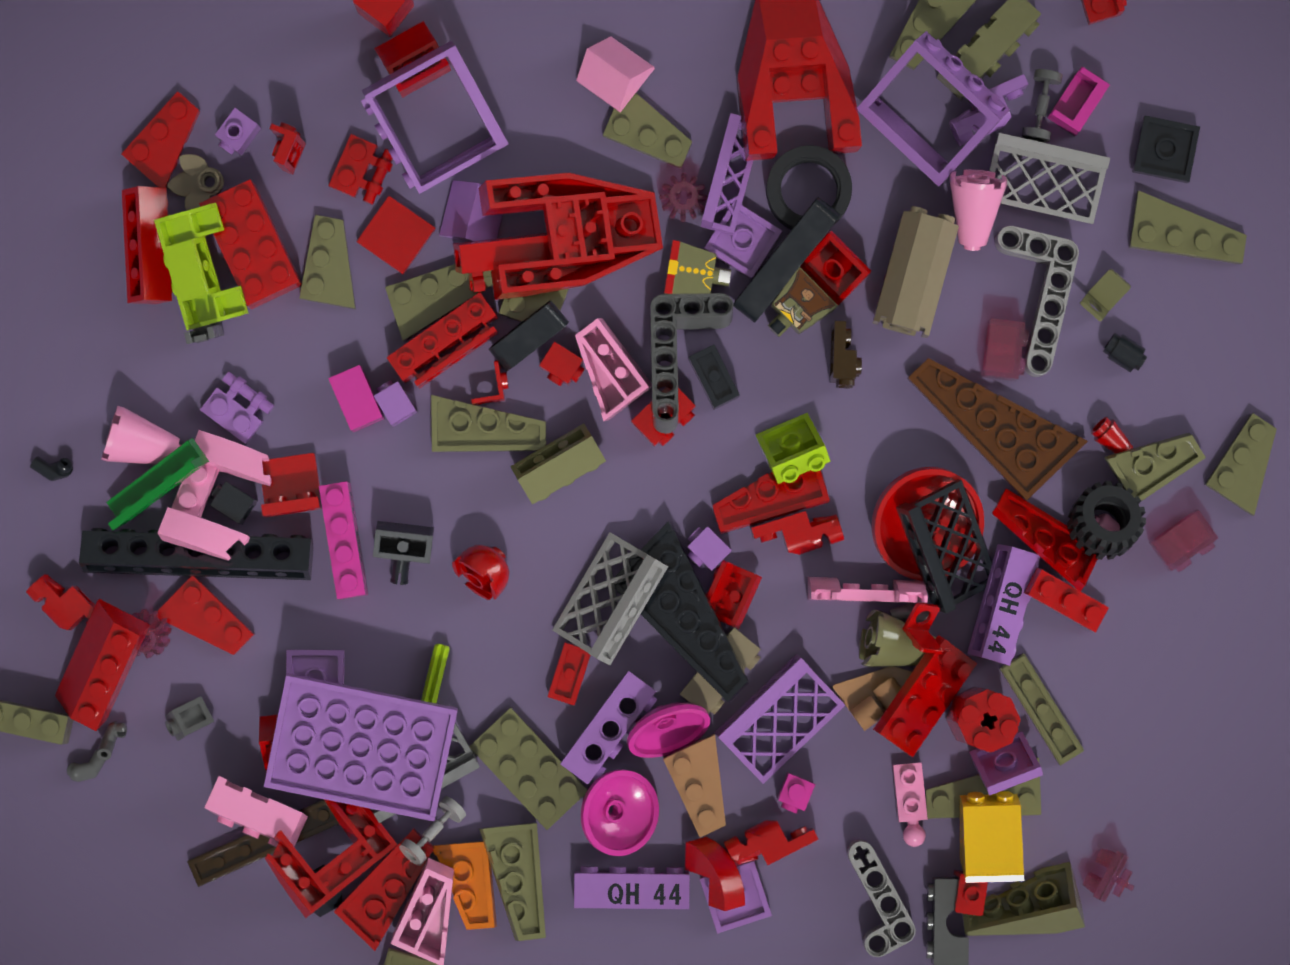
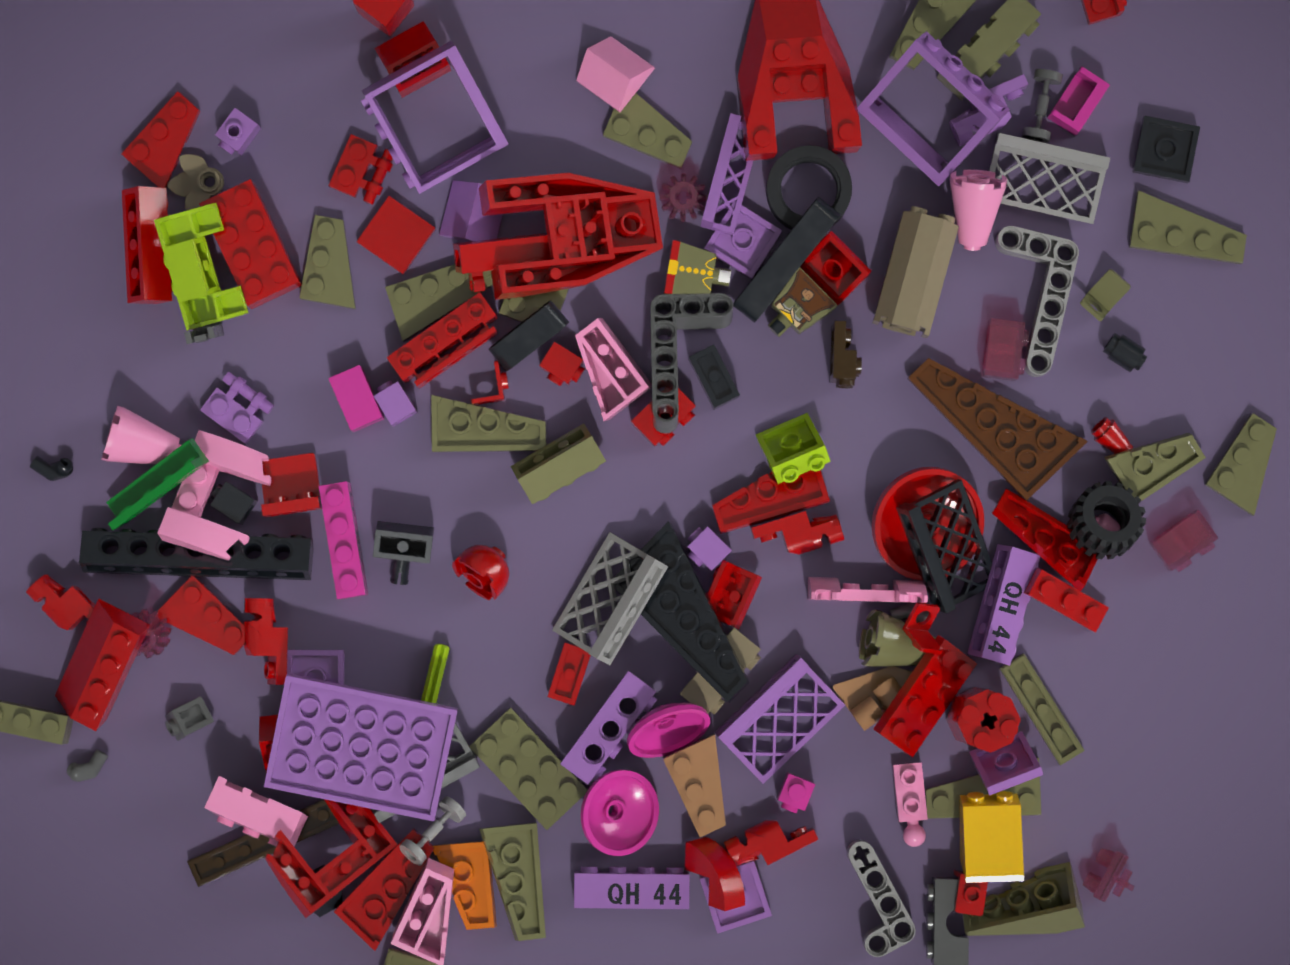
(109, 739): dark grey arm -> none
(266, 640): none -> red plate
(289, 150): red bracket -> none

